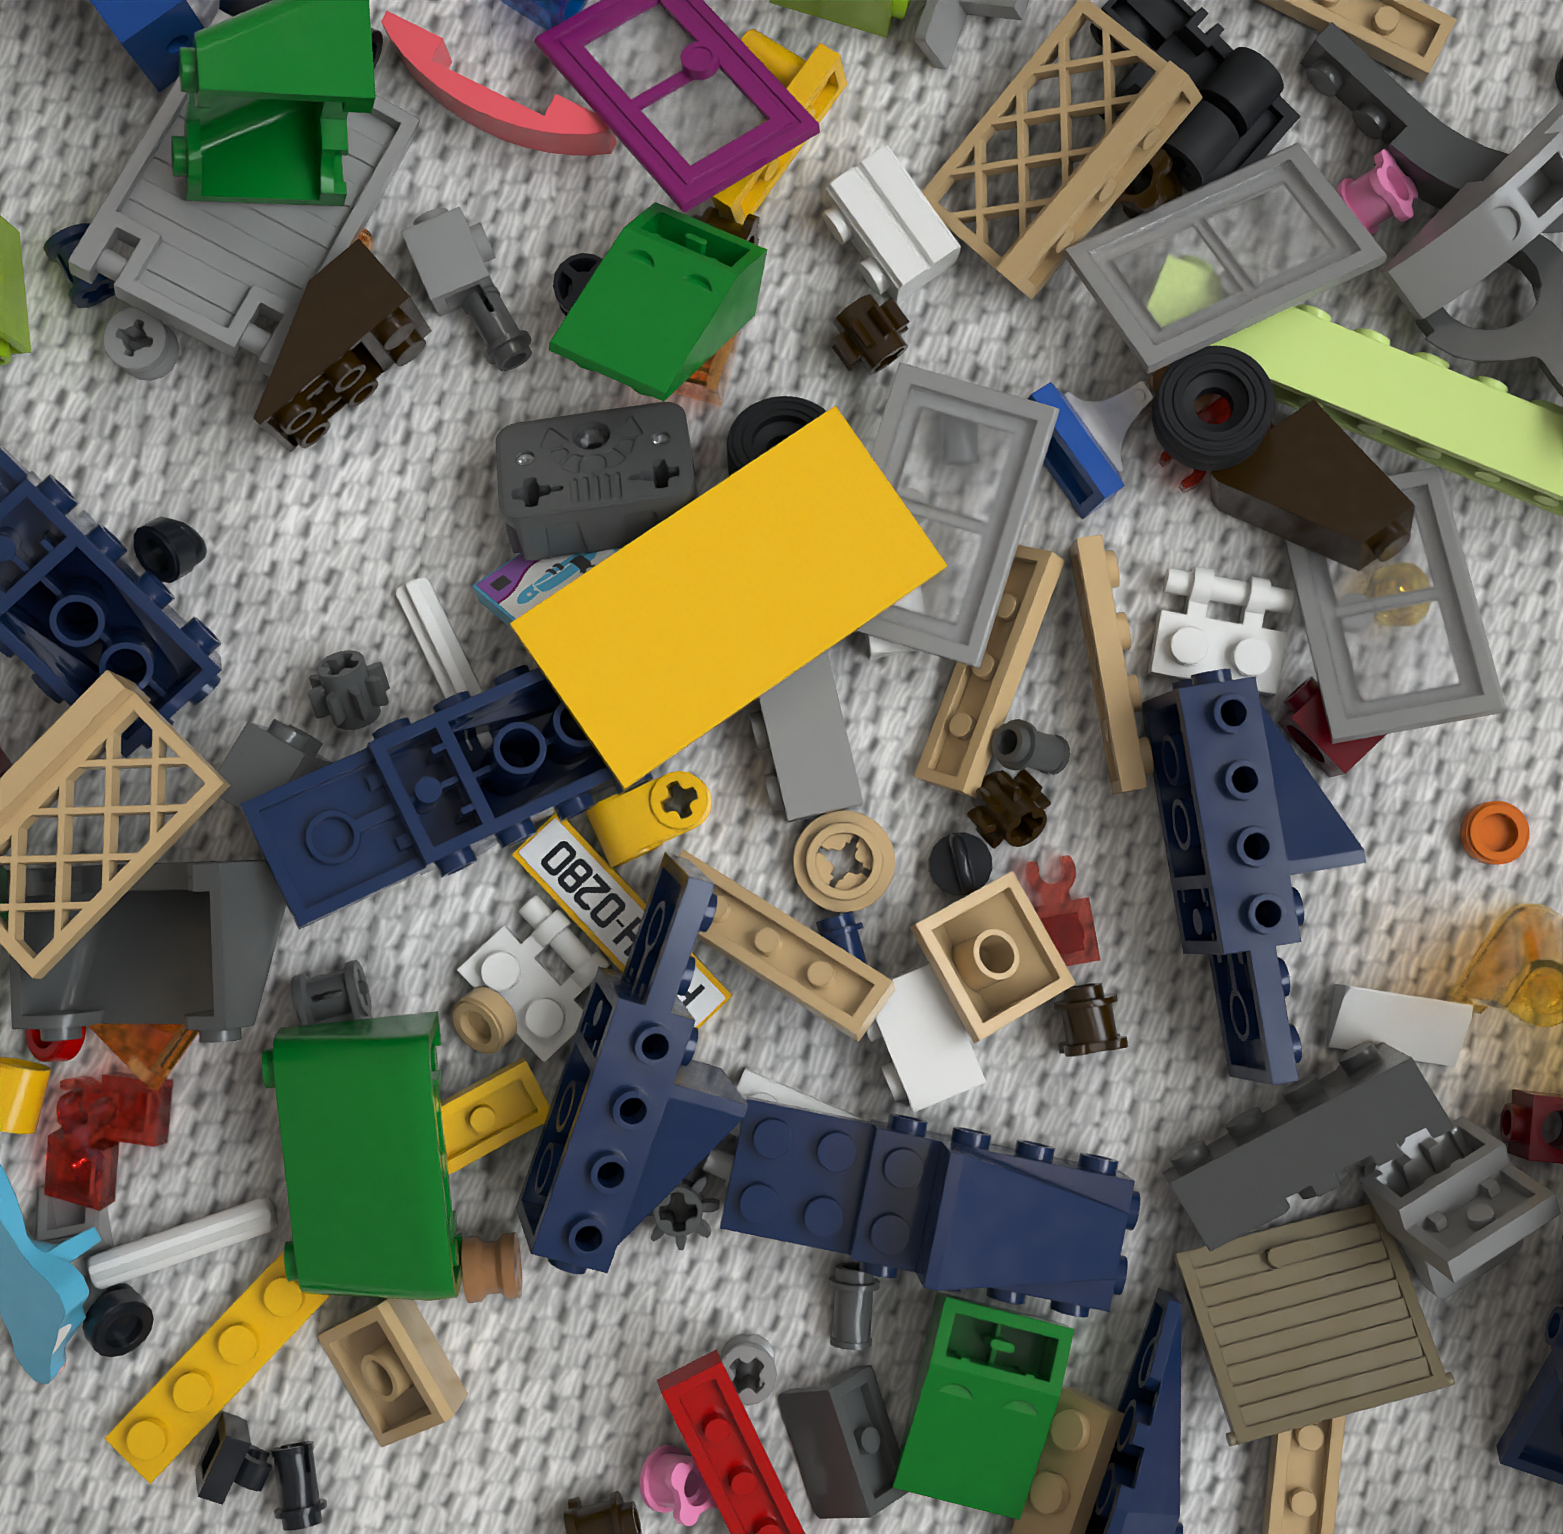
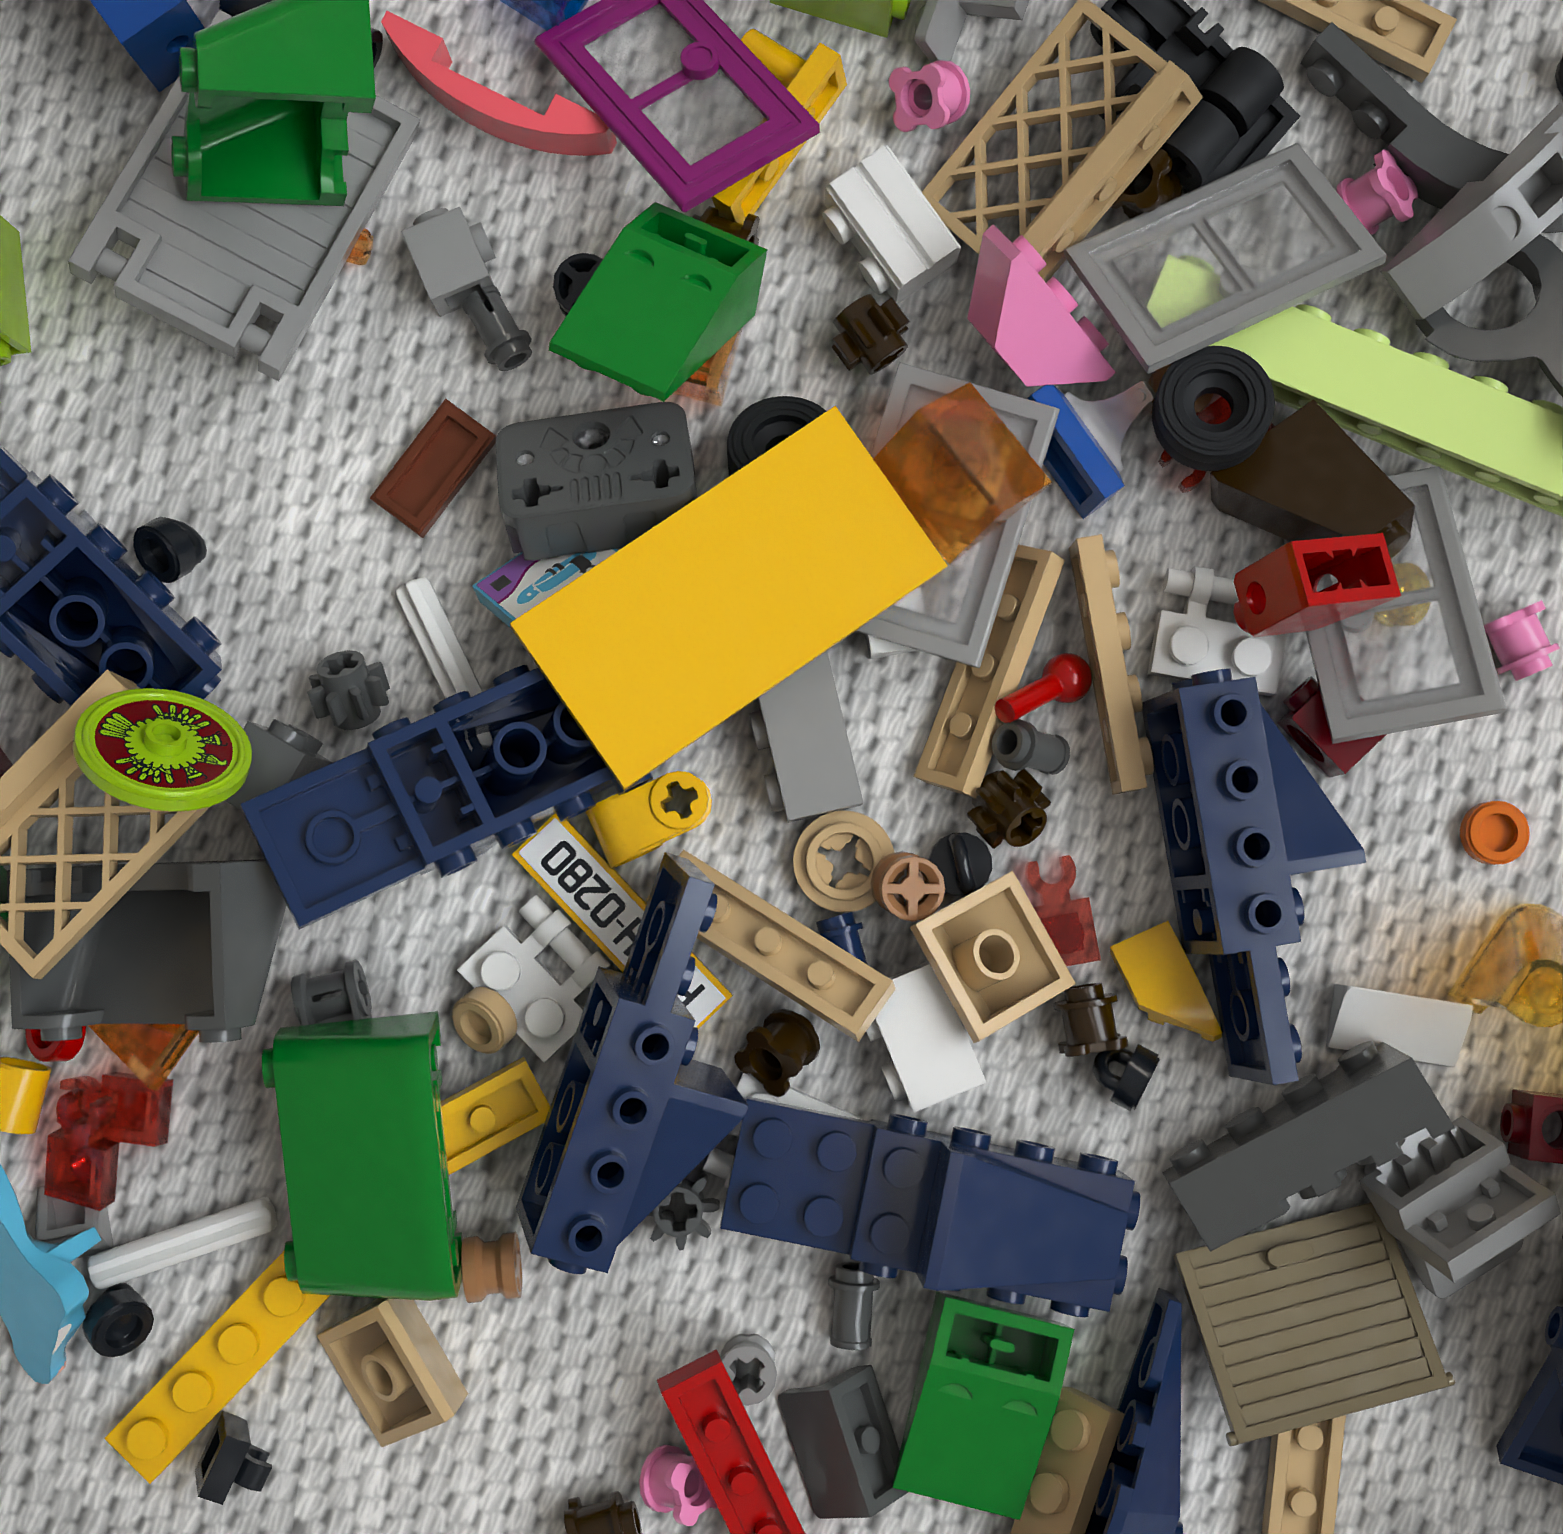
(59, 249): dark blue bush -> none
(153, 354): light grey wheel -> none
(162, 749): none -> lime shield
(297, 1486): black pin -> none
(340, 341): dark brown slope -> none
(434, 468): none -> copper tile
(778, 1050): none -> dark brown brick
(921, 887): none -> medium nougat wheel
(929, 96): none -> bright pink brick
(959, 471): none -> clear orange slope
(1031, 319): none -> bright pink slope
(1063, 679): none -> red bar
(1135, 1078): none -> black tile
(1165, 981): none -> yellow slope
(1281, 588): none -> red torso
(1521, 642): none -> bright pink brick

